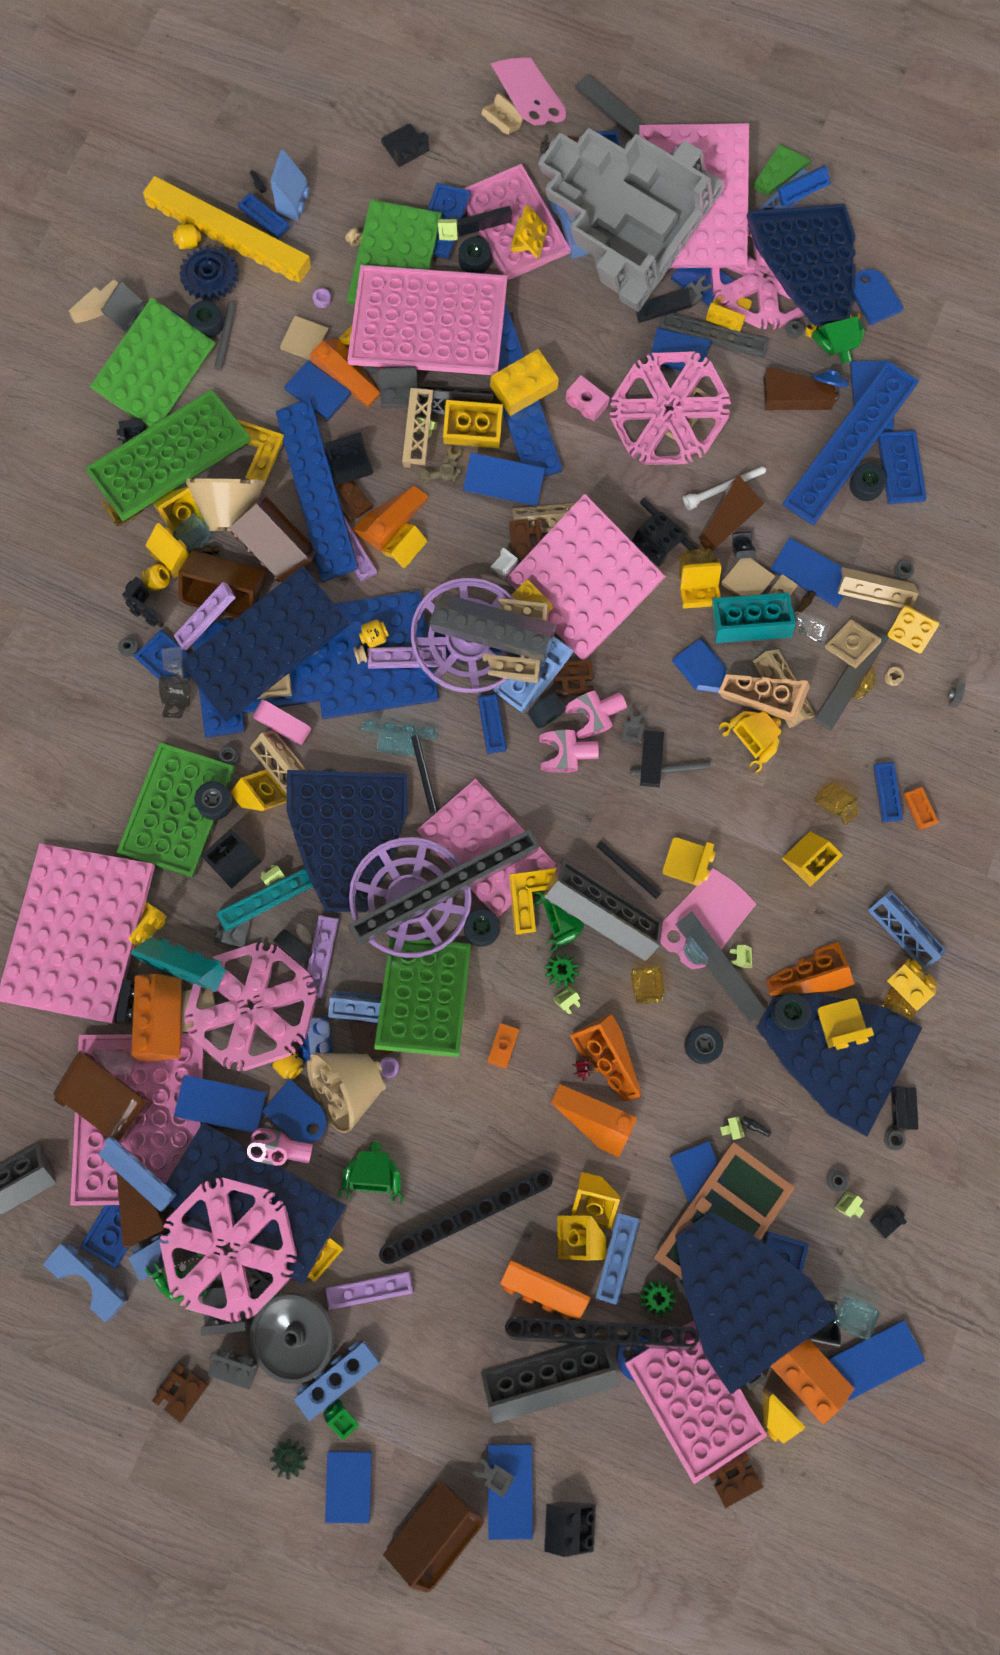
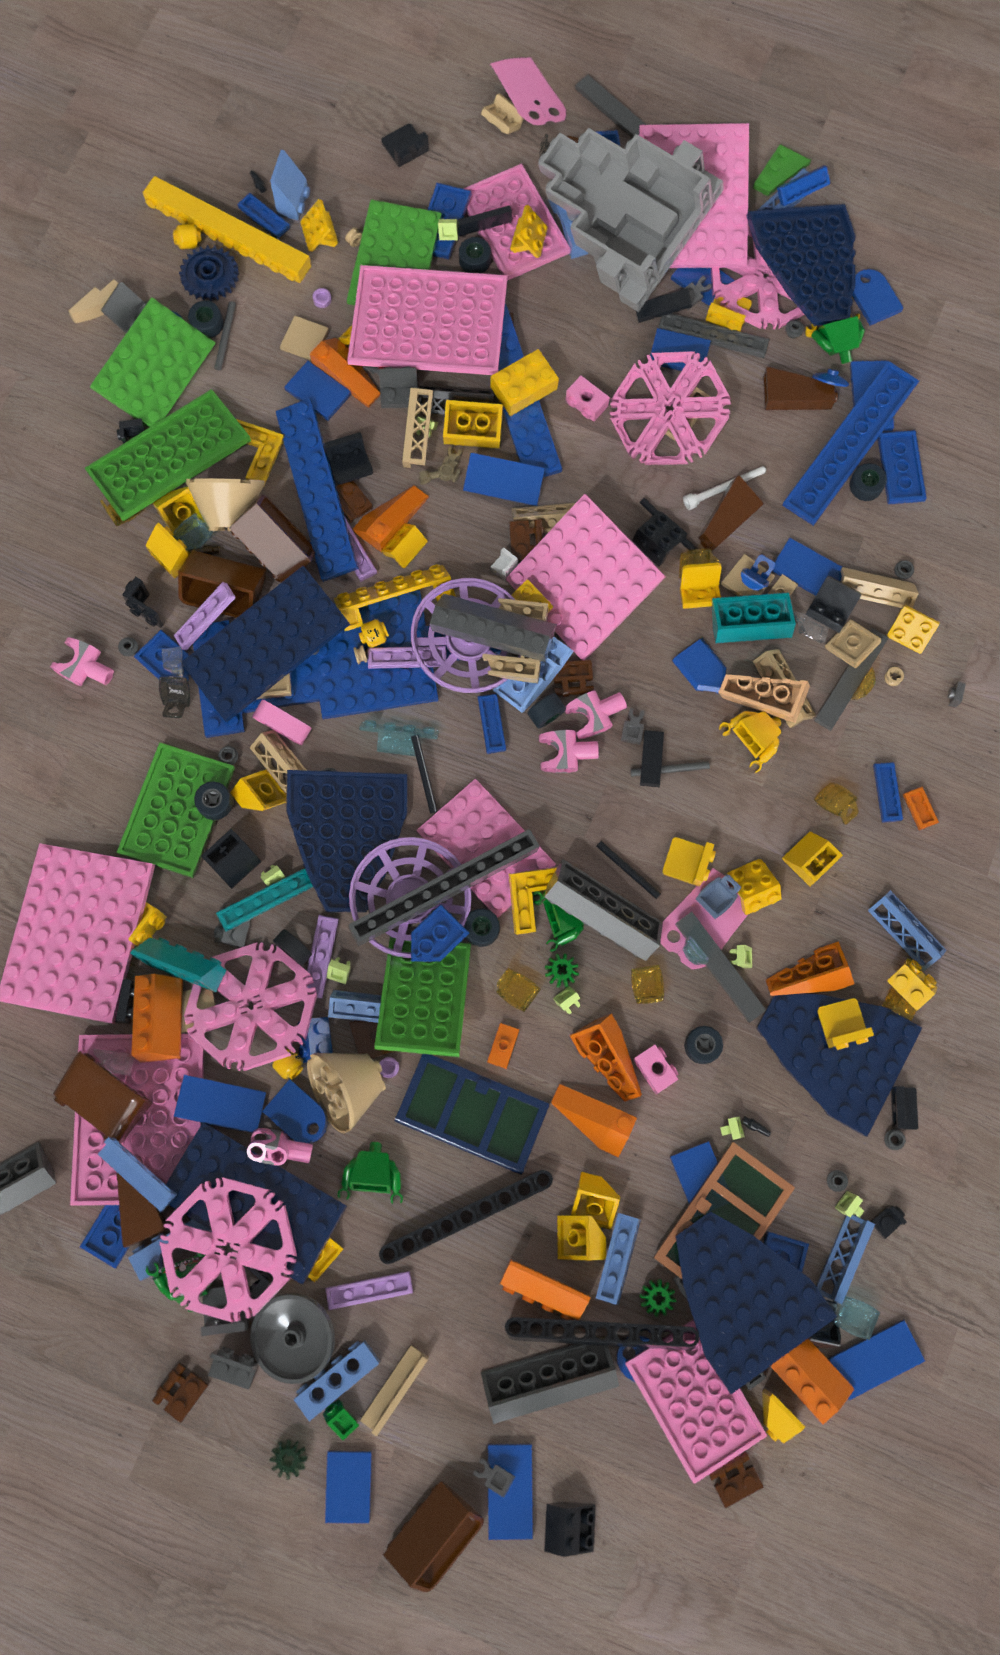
(83, 664): none -> bright pink connector
(105, 1298): medium blue arch -> none
(156, 577): yellow head -> none
(318, 227): none -> yellow bracket
(338, 971): none -> yellowish green tile
(350, 603): none -> yellow bracket
(394, 1389): none -> tan fence
(436, 936): none -> blue tile
(472, 1113): none -> door
(517, 989): none -> clear yellow piece
(582, 1068): dark red wheel -> none
(656, 1081): none -> bright pink brick
(718, 895): none -> sand blue piece
(742, 545): black bracket -> none
(753, 579): none -> blue piece
(757, 885): none -> yellow bracket
(796, 1008): black wheel -> none
(805, 602): dark brown piece -> none
(833, 604): none -> black bracket
(852, 1261): none -> medium blue fence

